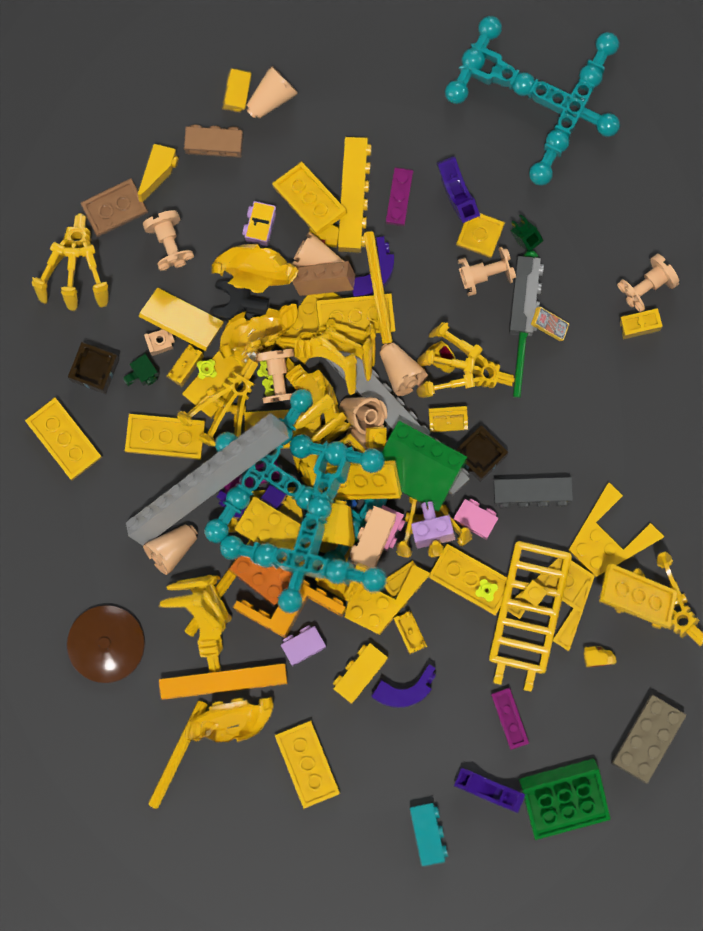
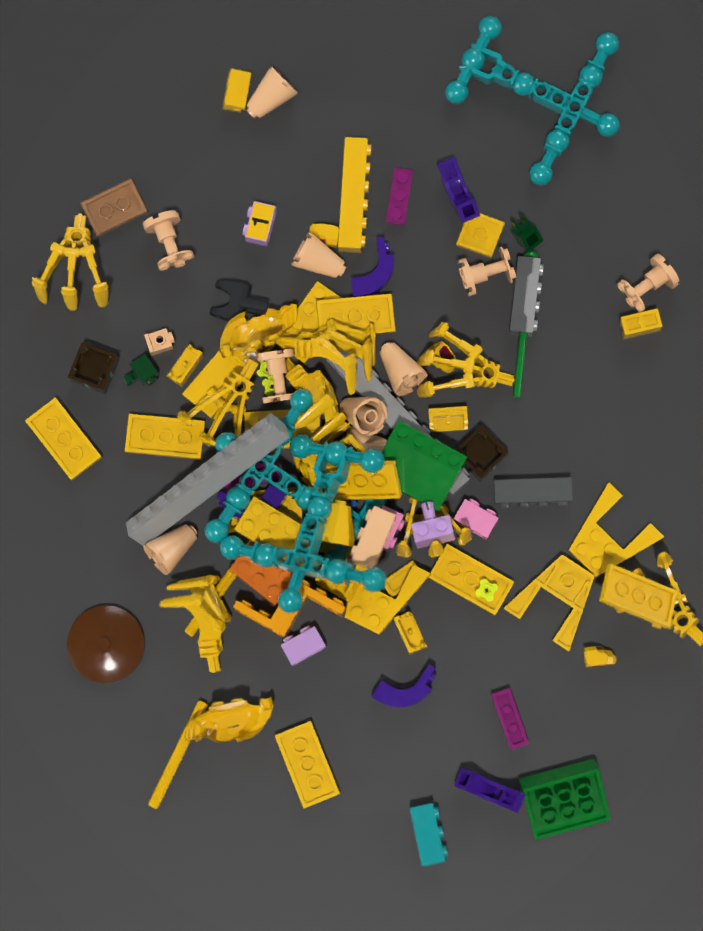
(157, 170): yellow slope -> none
(181, 319): yellow tile -> none
(206, 364): neon yellow plate -> none
(213, 141): medium nougat brick -> none
(223, 681): light orange piece -> none
(254, 267): yellow animal -> none
(309, 198): yellow plate -> none
(324, 278): medium nougat brick -> none
(359, 673): yellow brick -> none
(375, 437): yellow plate -> none
(378, 287): yellow axle -> none
(534, 593): yellow plate -> none
(550, 324): tile -> none
(552, 612): yellow bar -> none
(648, 739): dark tan brick -> none

